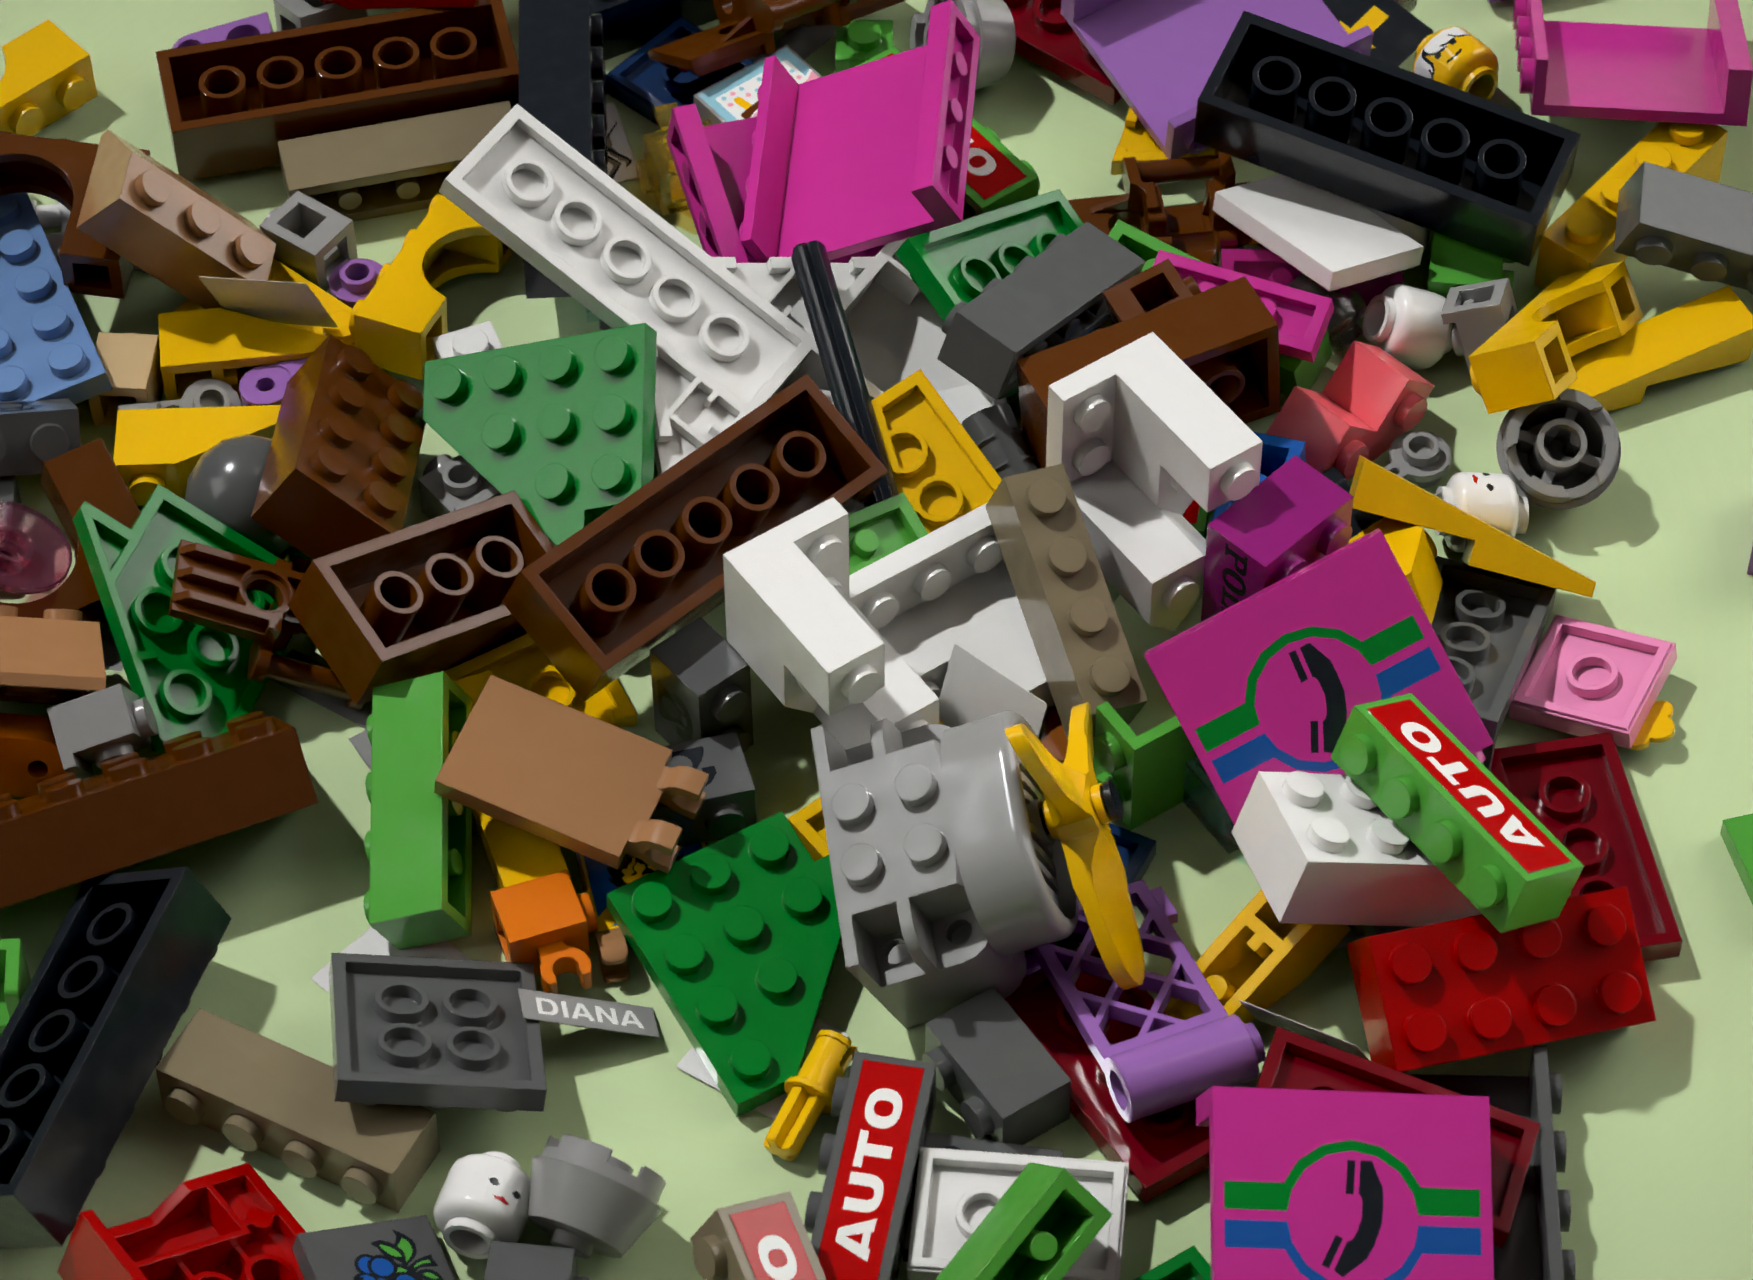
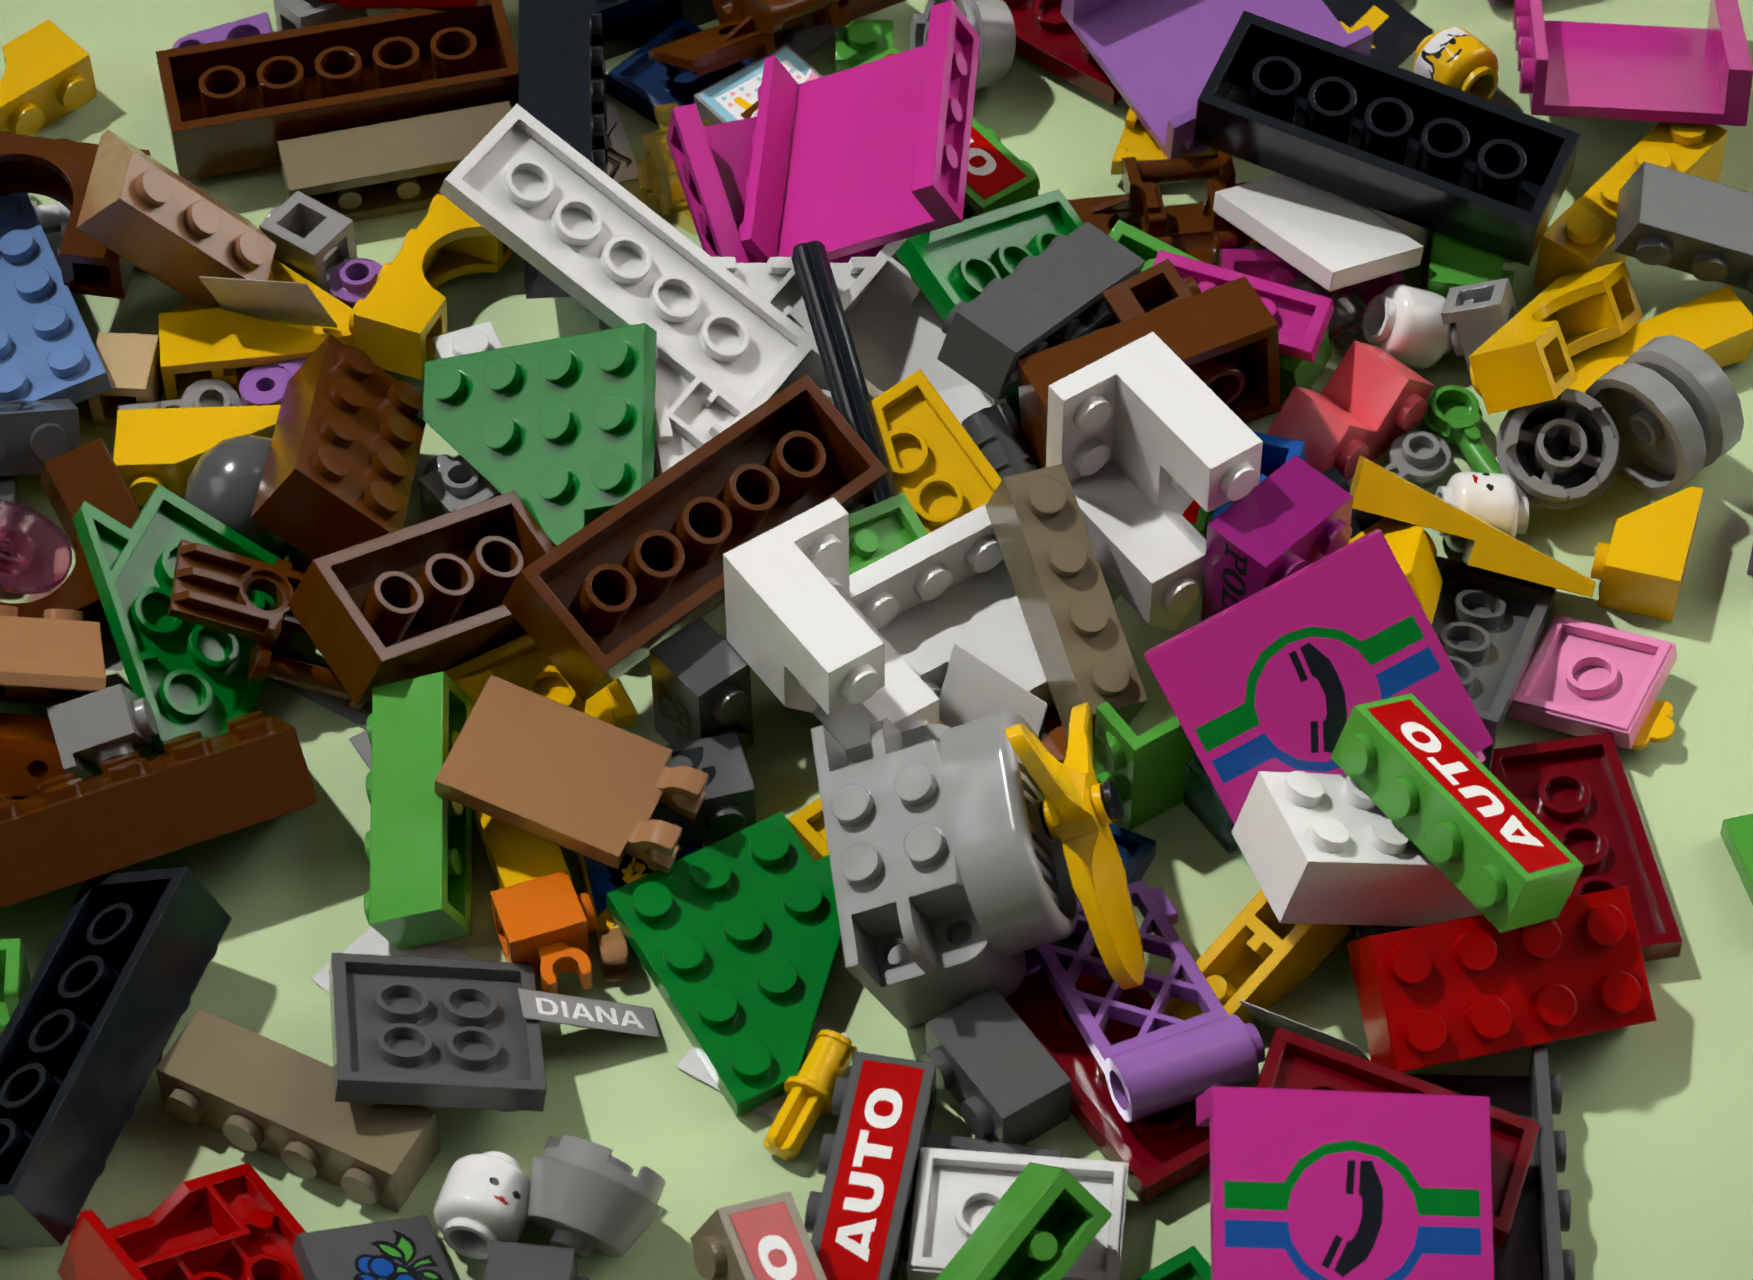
(1457, 418): none -> bright green plate
(1648, 556): none -> yellow slope
(1670, 413): none -> light grey wheel

